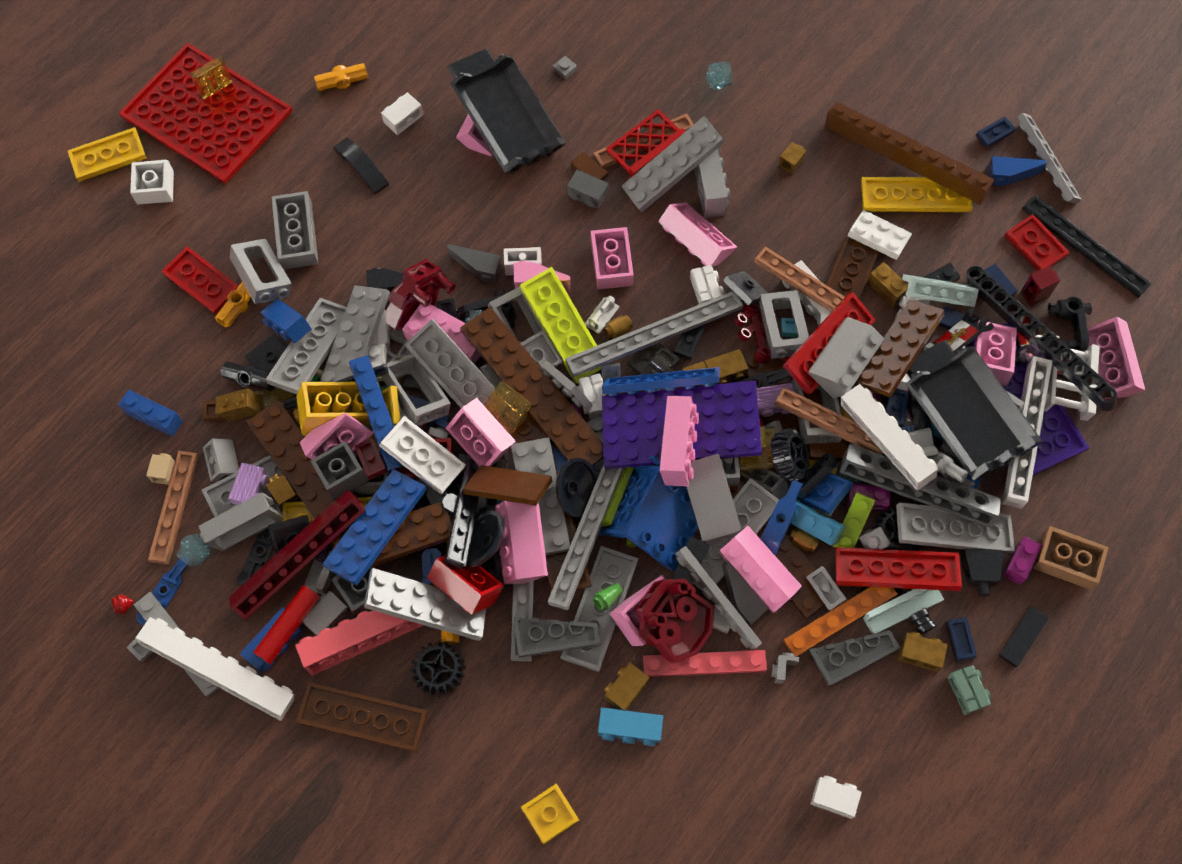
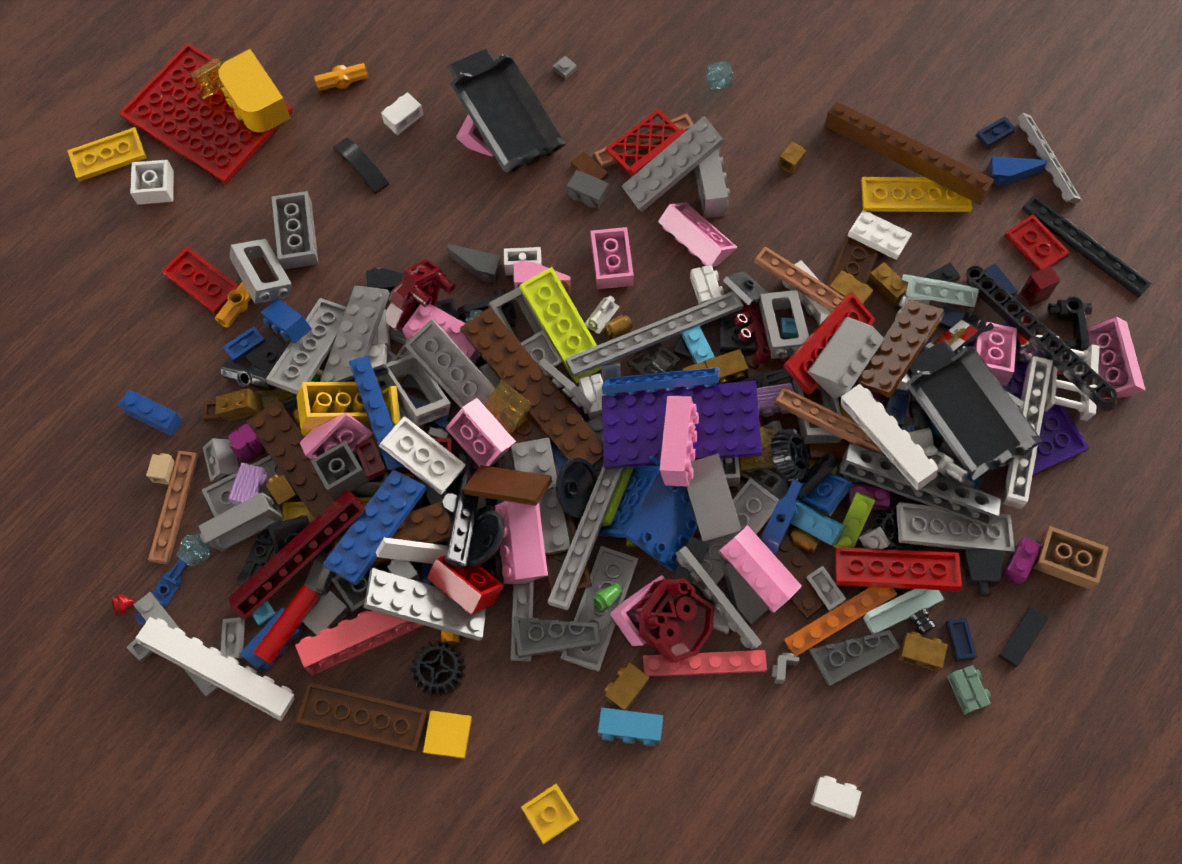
(232, 637): none -> light grey plate
(243, 344): none -> blue plate
(245, 444): none -> magenta brick
(252, 93): none -> yellow brick
(263, 613): none -> medium azure tile
(403, 569): none -> light grey brick
(410, 550): none -> white tile
(447, 734): none -> yellow tile
(697, 344): none -> medium azure plate
(729, 337): none -> black plate
(847, 283): none -> pearl gold brick

